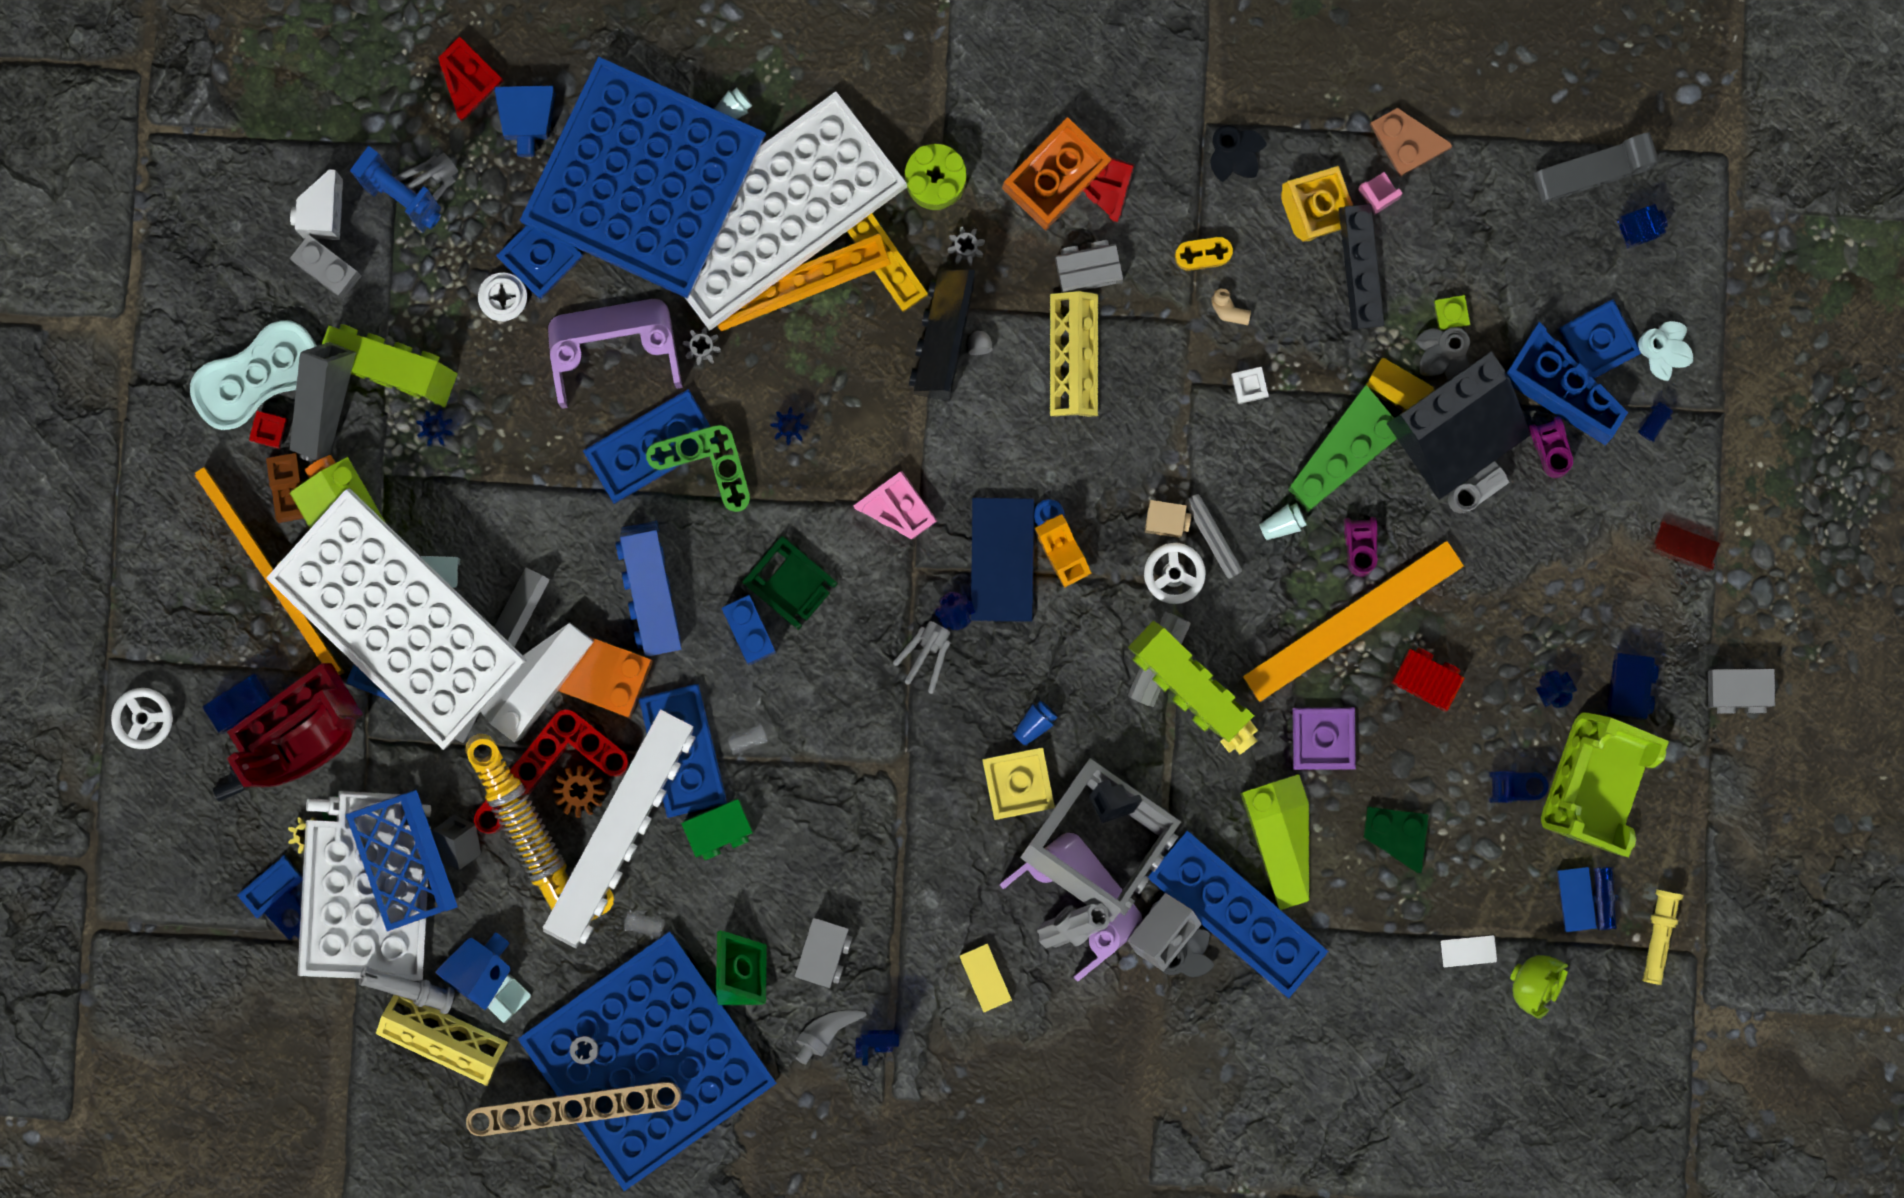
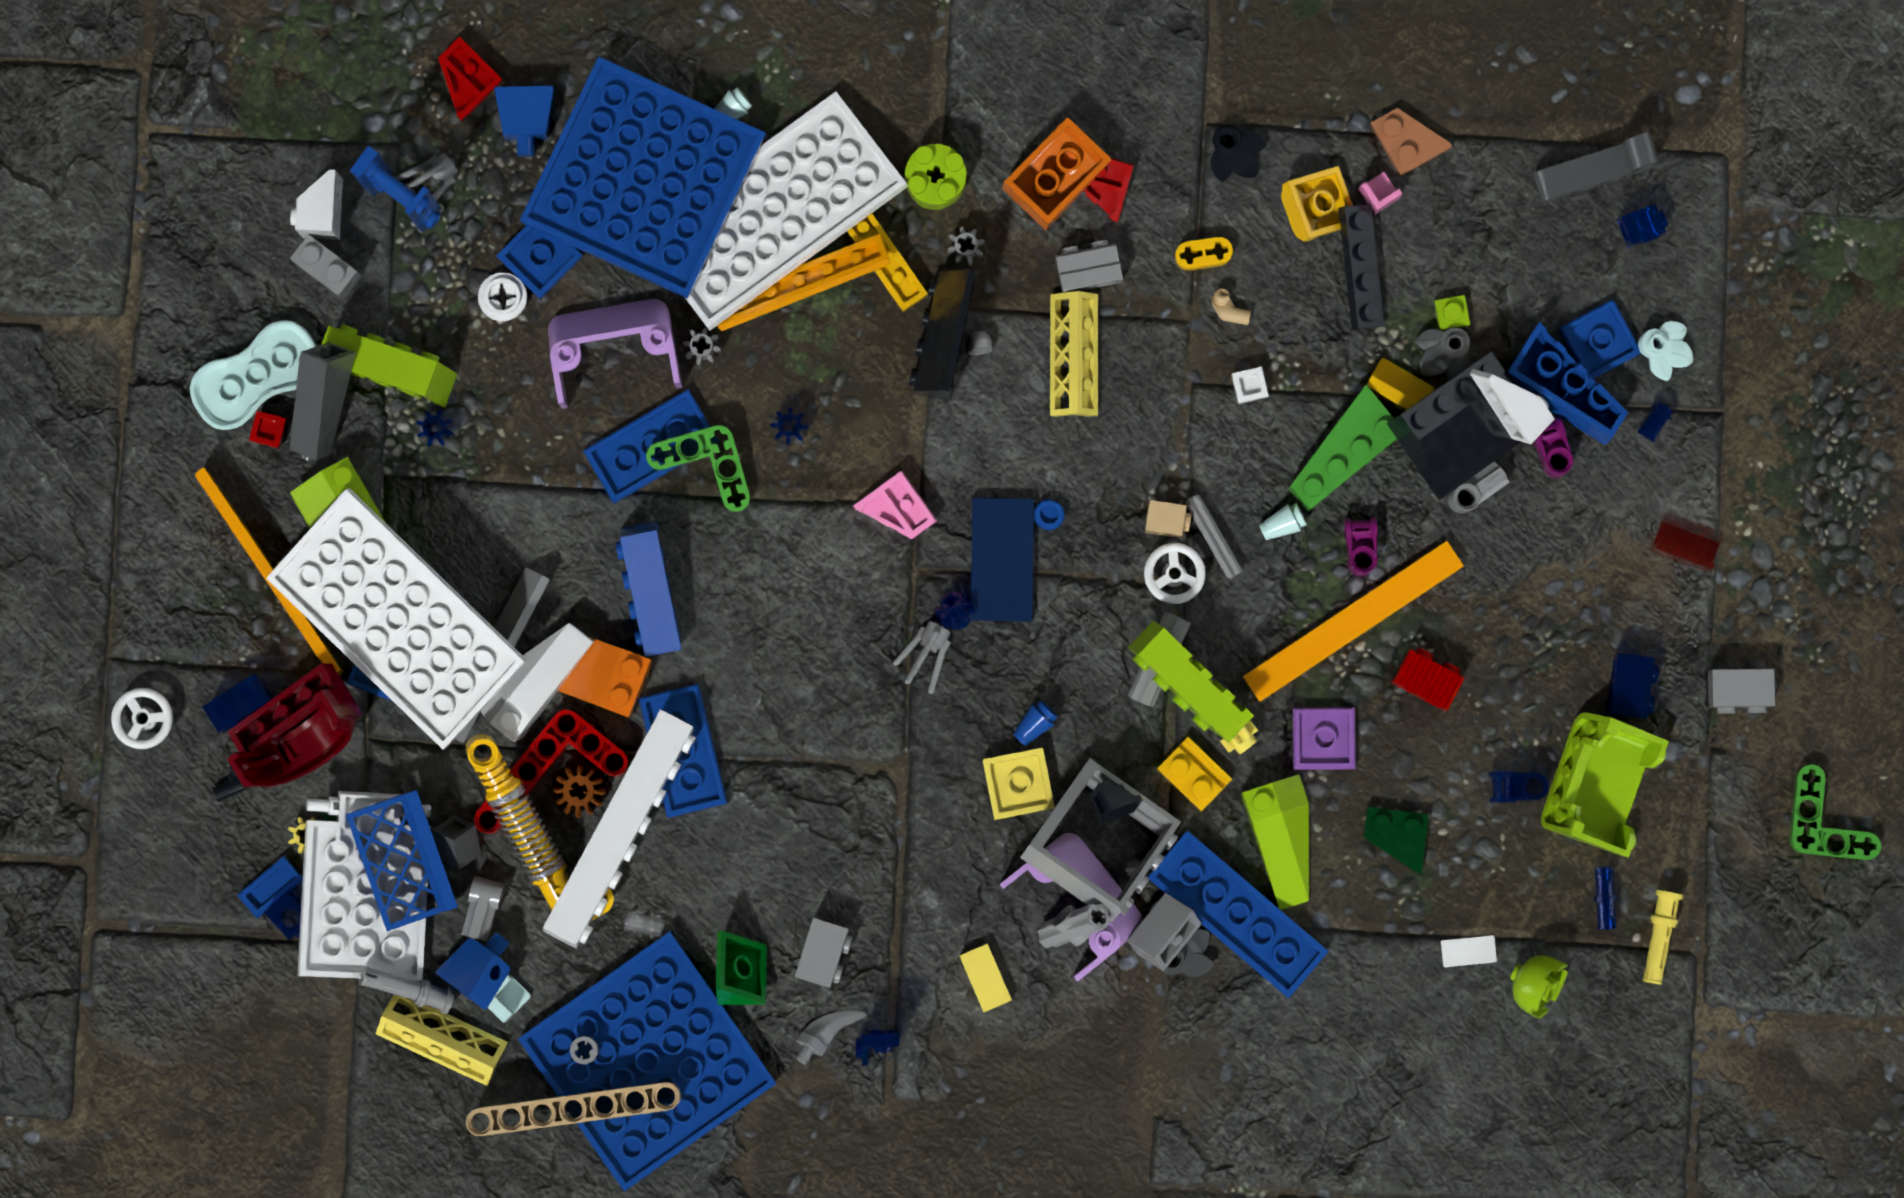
(284, 477): dark orange slope -> none
(319, 465): orange tile -> none
(446, 567): light aqua panel -> none
(484, 900): none -> light grey piece
(717, 829): green brick -> none
(746, 739): clear pin -> none
(748, 630): blue brick -> none
(795, 585): dark green container -> none
(1062, 550): light orange brick -> none
(1194, 774): none -> yellow plate
(1519, 410): none -> white slope
(1556, 689): clear blue gear -> none
(1576, 899): blue tile -> none
(1820, 834): none -> bright green beam

